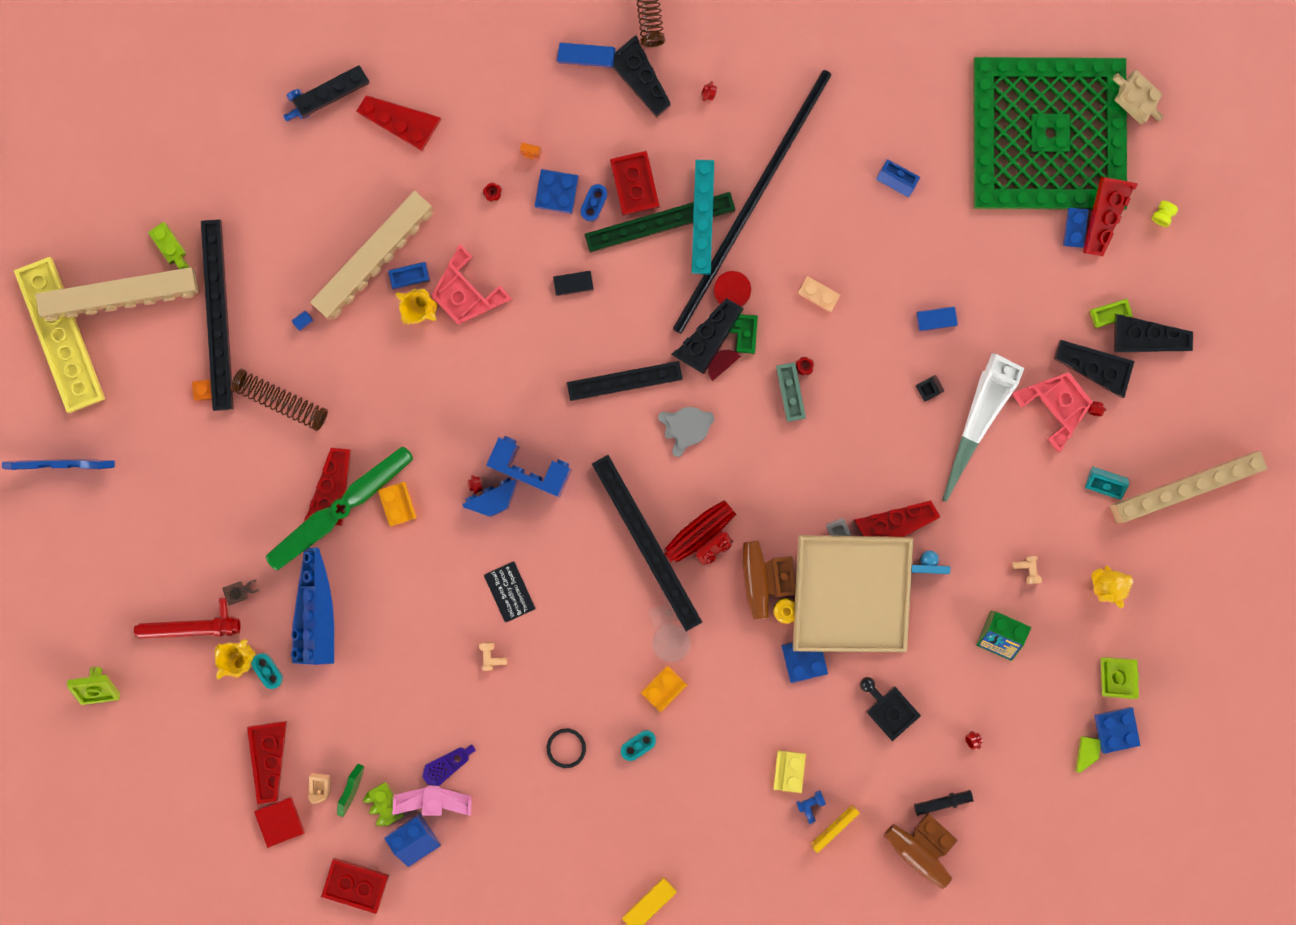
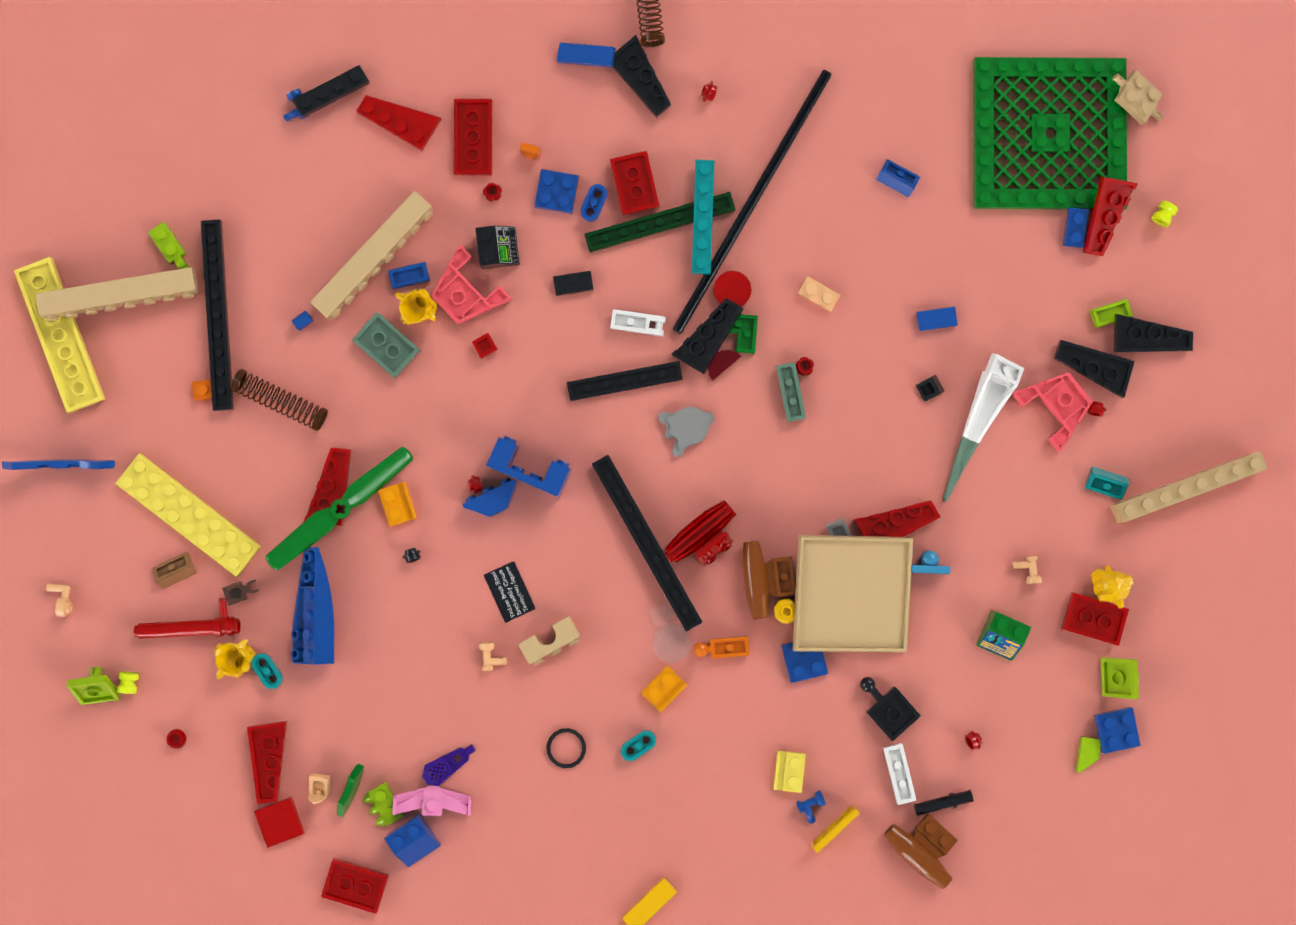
(63, 604): none -> light nougat plate
(127, 682): none -> neon yellow wheel
(174, 570): none -> medium nougat slope
(176, 738): none -> red plate
(188, 514): none -> light yellow plate
(386, 345): none -> sand green plate
(412, 555): none -> black plate
(473, 137): none -> red tile
(484, 345): none -> red plate
(497, 246): none -> black slope
(535, 650): none -> tan arch
(637, 322): none -> white plate
(723, 647): none -> orange plate
(899, 773): none -> white plate
(1095, 619): none -> red plate

